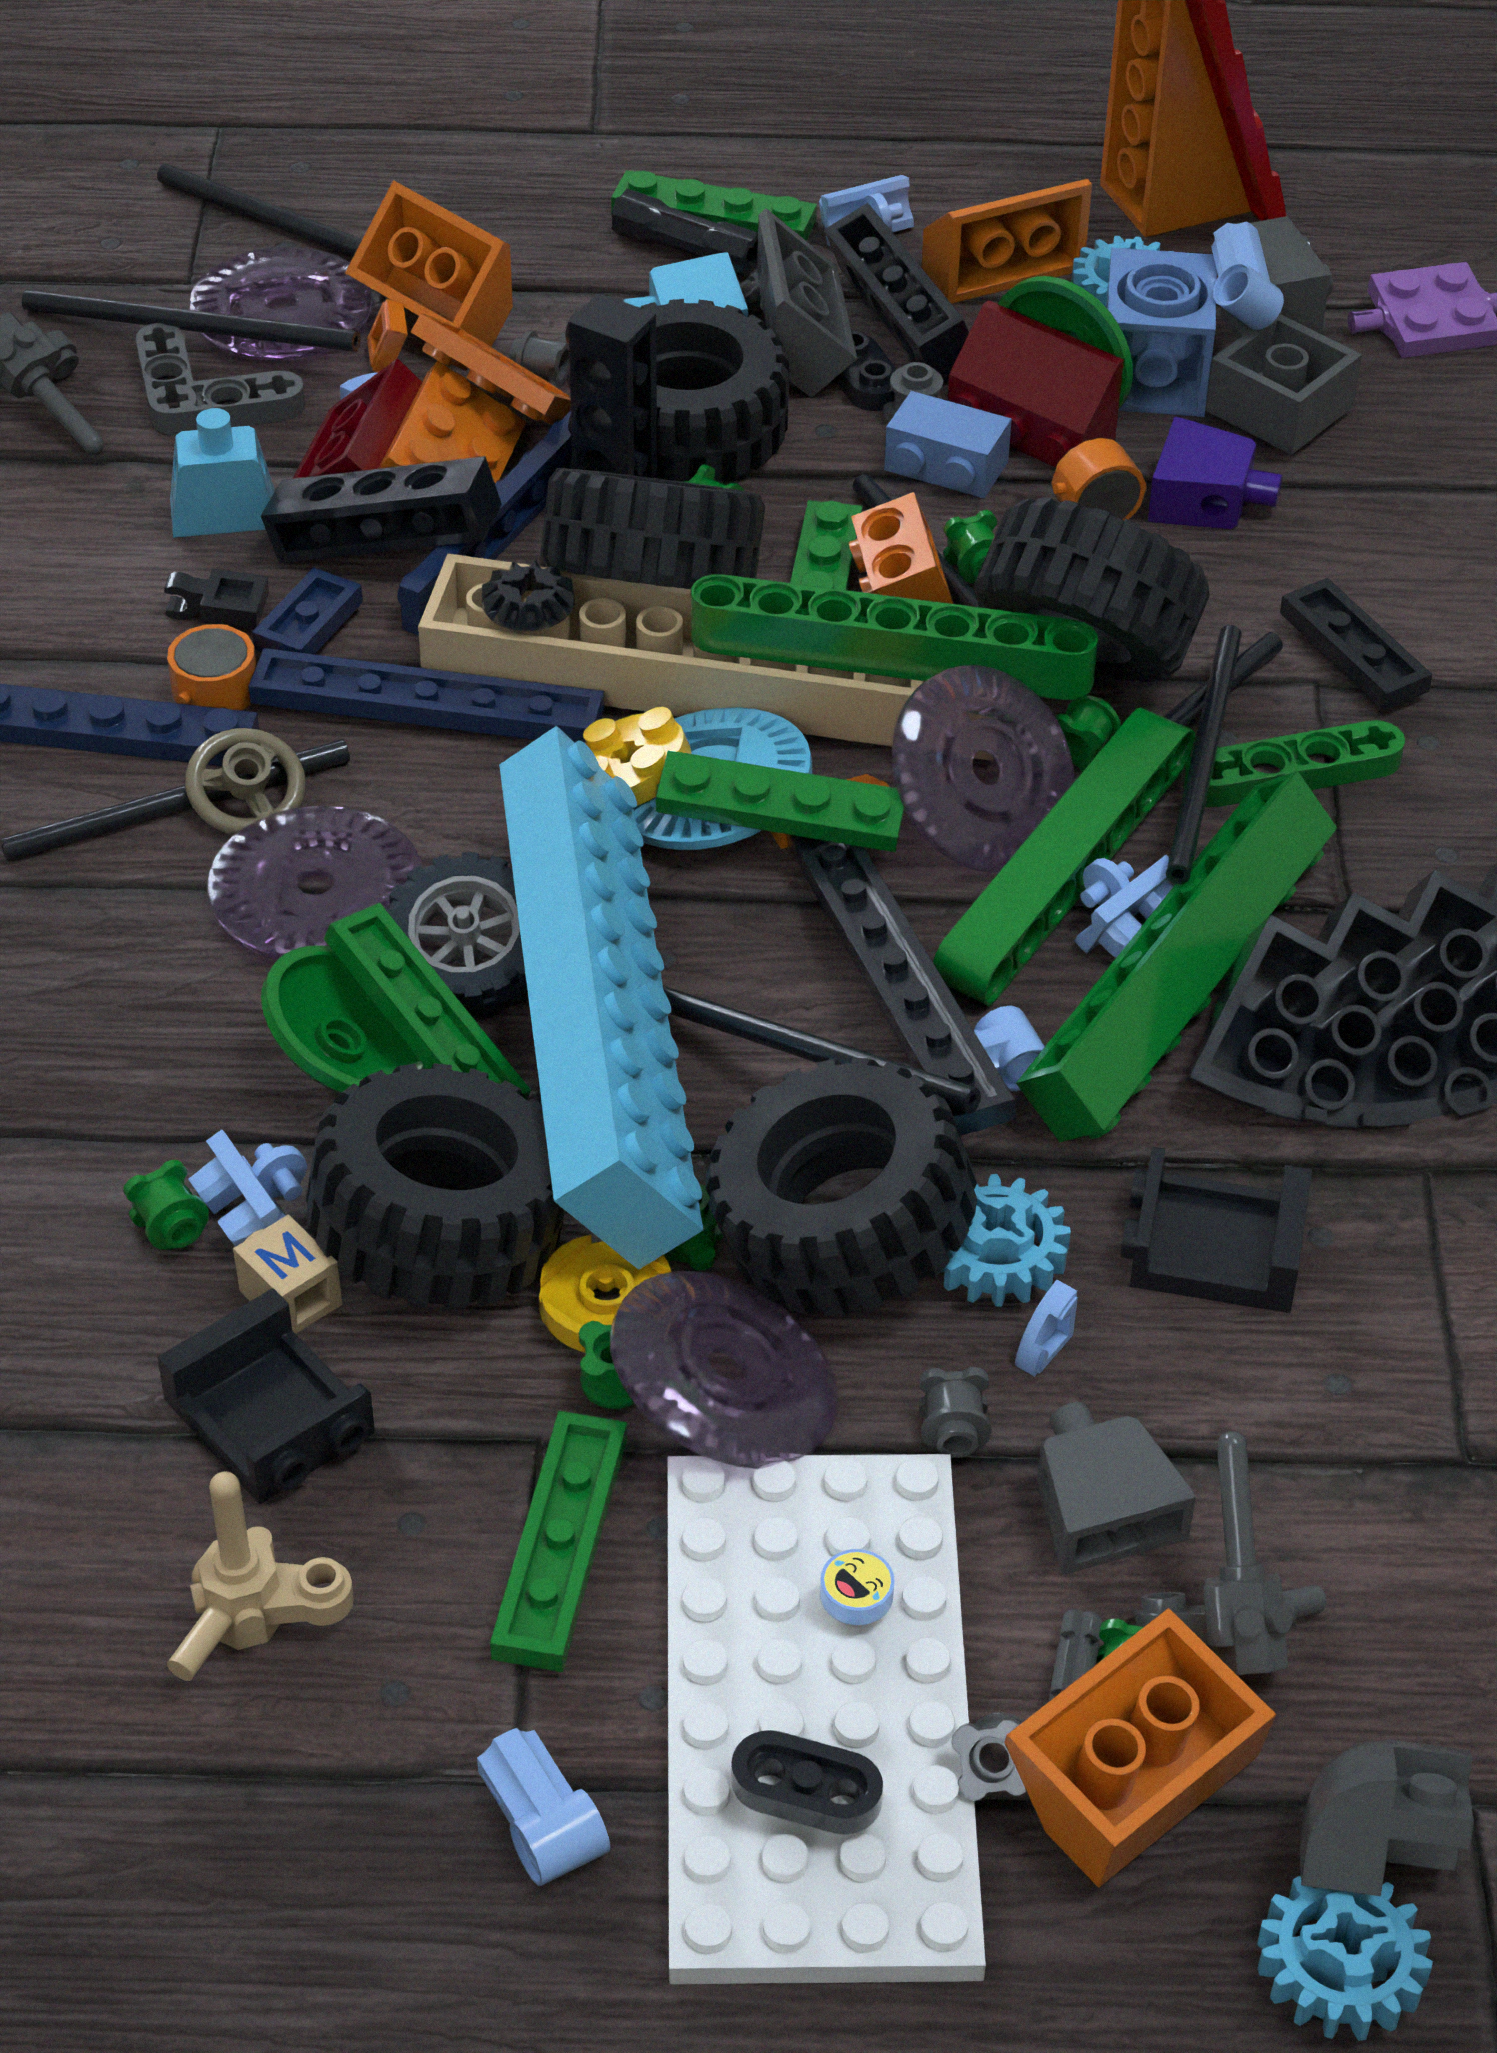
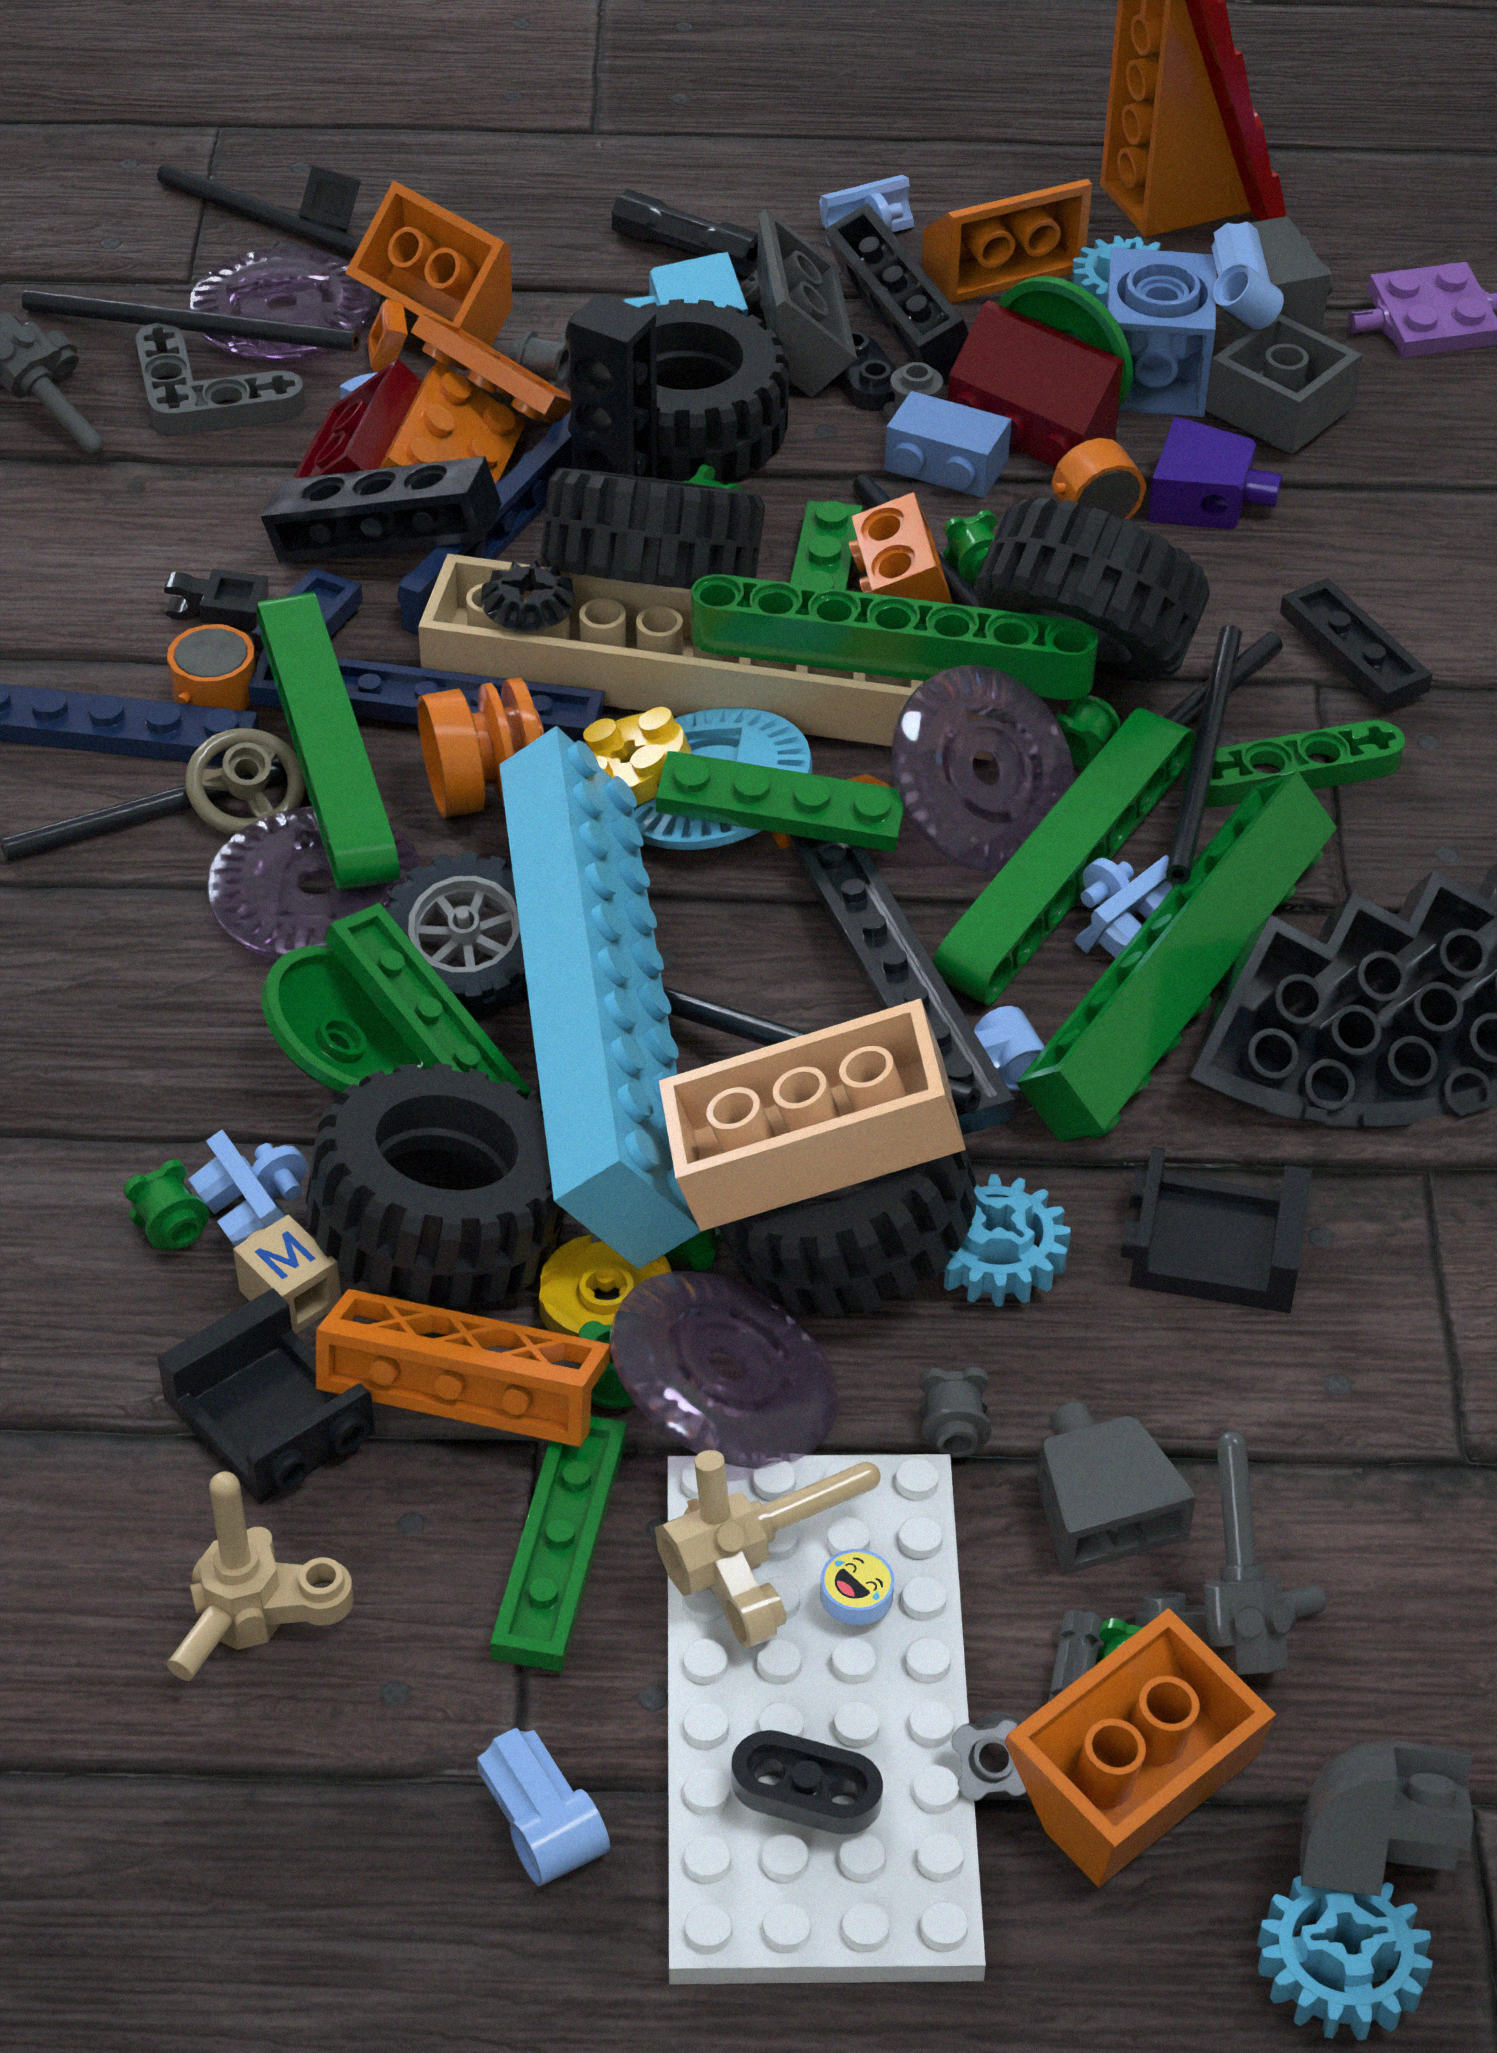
(218, 478): medium azure torso -> none
(328, 743): none -> green beam
(329, 197): none -> black tile
(455, 1372): none -> orange fence
(466, 747): none -> orange wheel
(720, 203): green plate -> none
(729, 1536): none -> tan piece
(810, 1115): none -> light nougat brick
(1048, 1329): light blue tile -> none

